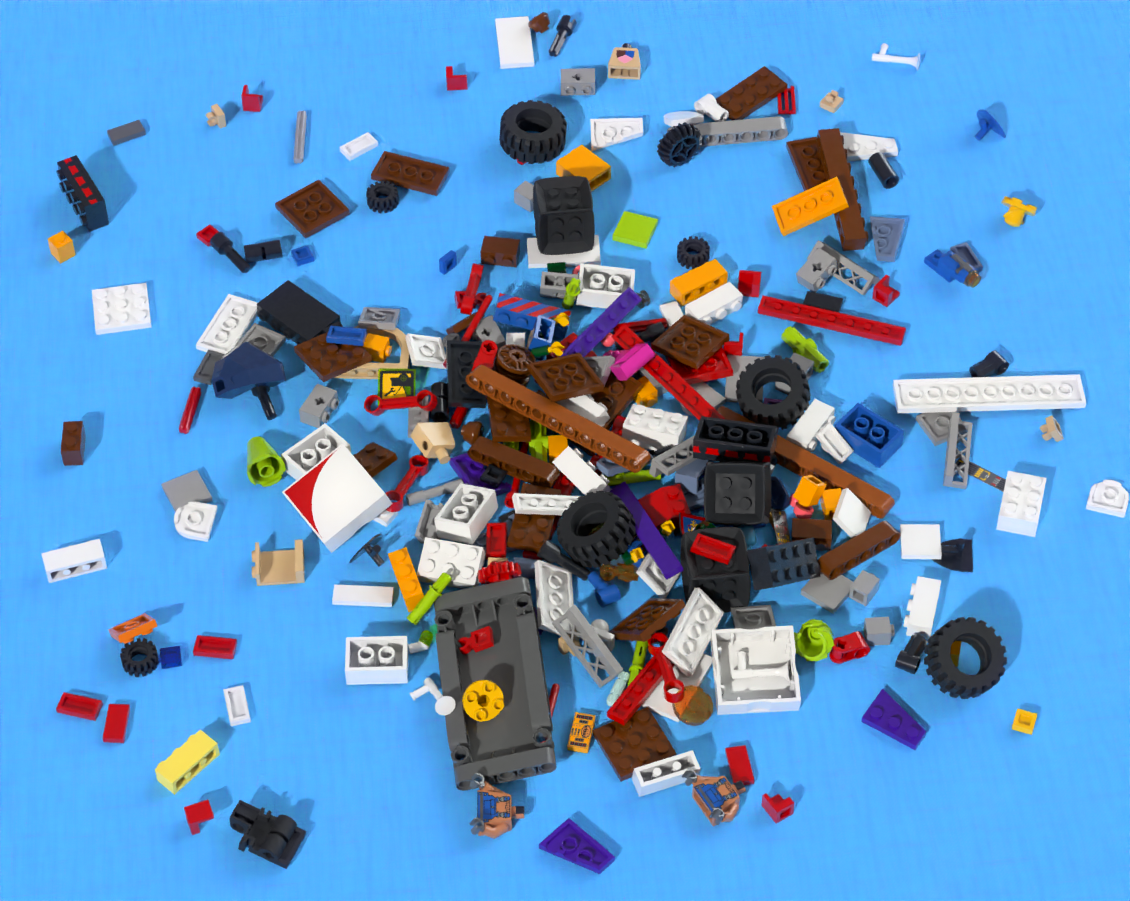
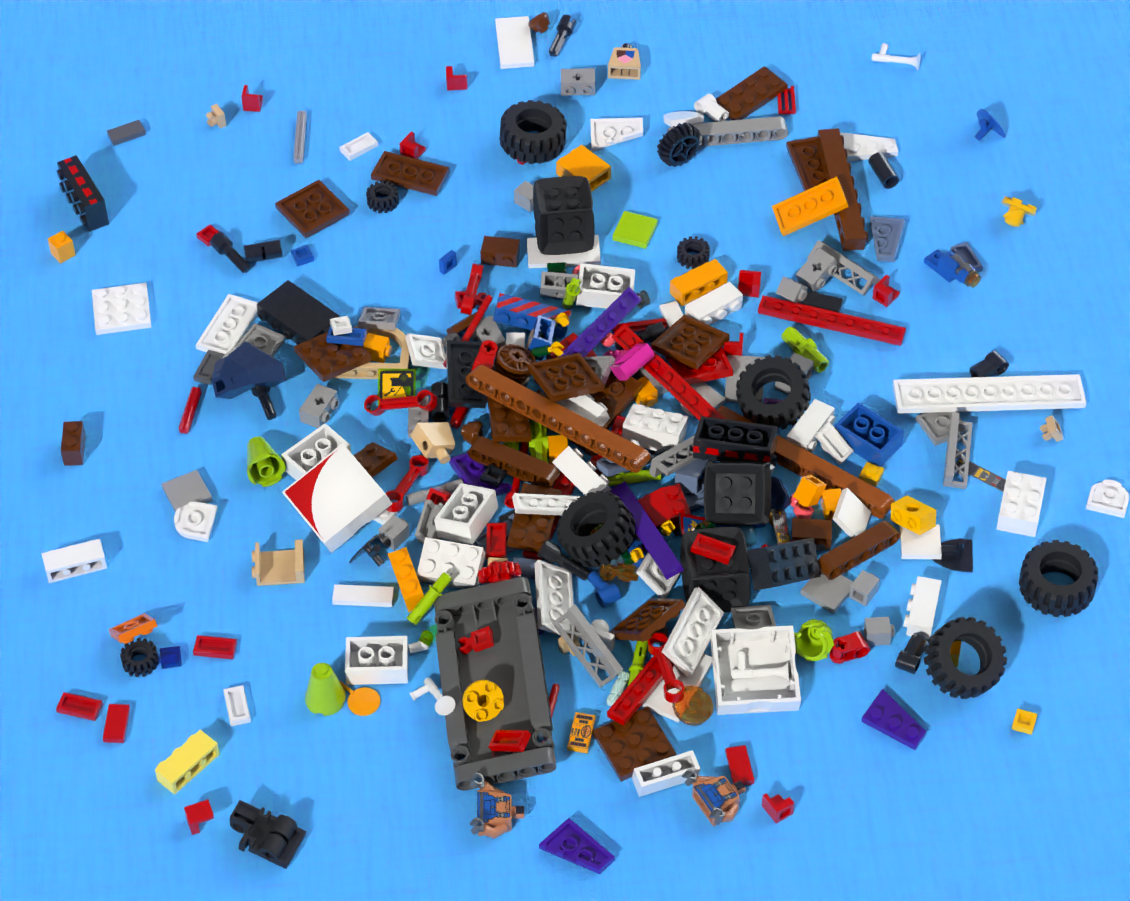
(324, 691): none -> lime cone
(341, 325): none -> white tile
(362, 700): none -> light orange piece
(394, 532): none -> light grey brick
(410, 148): none -> red panel
(438, 496): none -> red panel
(509, 740): none -> red tile
(792, 290): none -> light grey brick
(831, 102): tan tile -> none
(871, 473): none -> yellow plate
(913, 515): none -> yellow brick
(1055, 598): none -> black tyre

